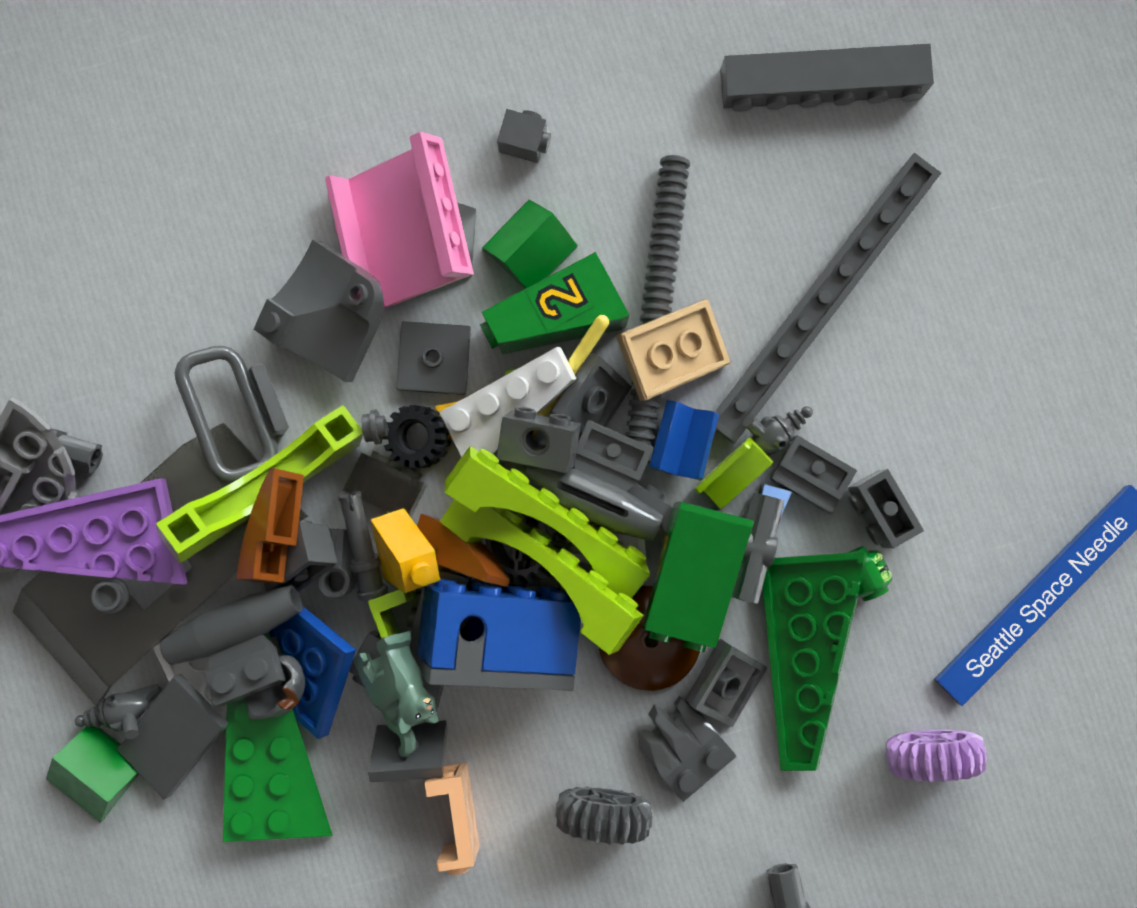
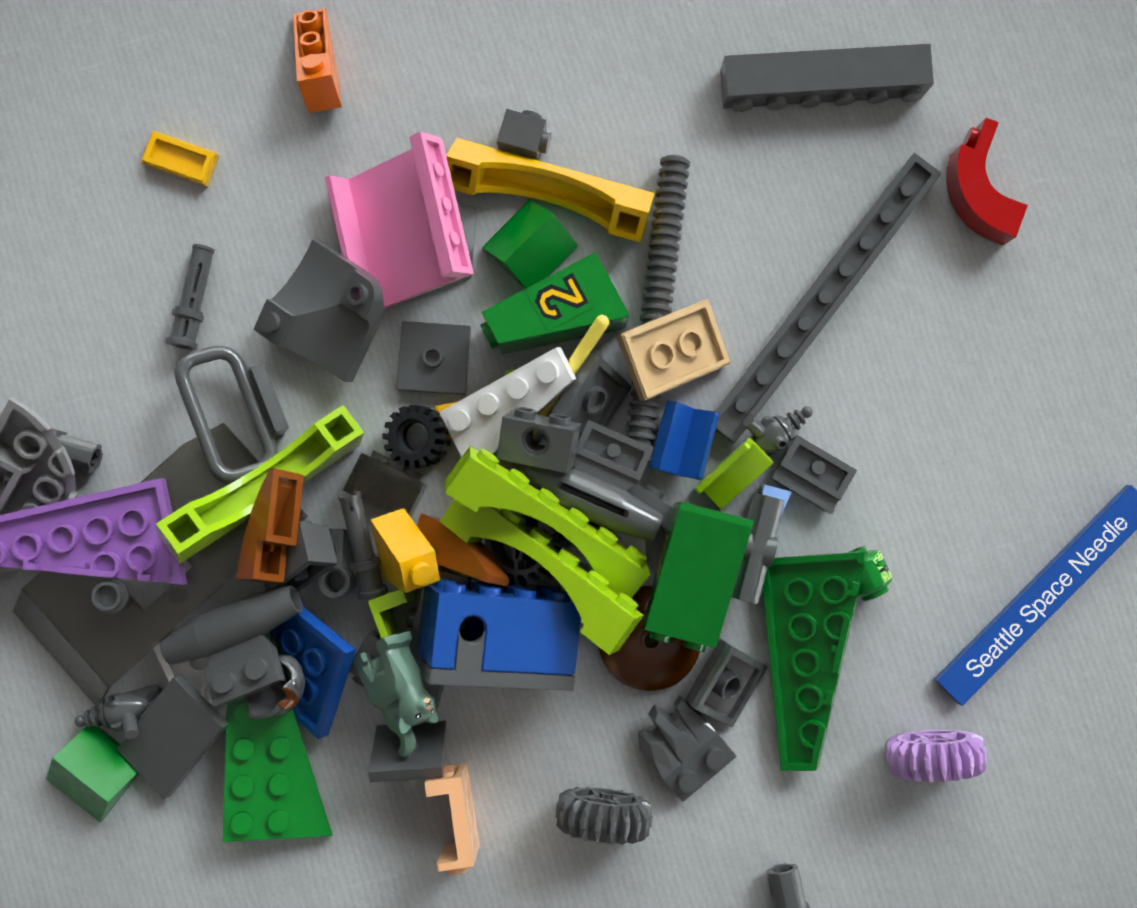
(180, 158): none -> yellow tile
(202, 258): none -> dark grey pin
(316, 61): none -> orange slope
(374, 427): dark grey plate -> none
(490, 170): none -> yellow arch
(884, 509): dark grey brick -> none
(972, 193): none -> red arch

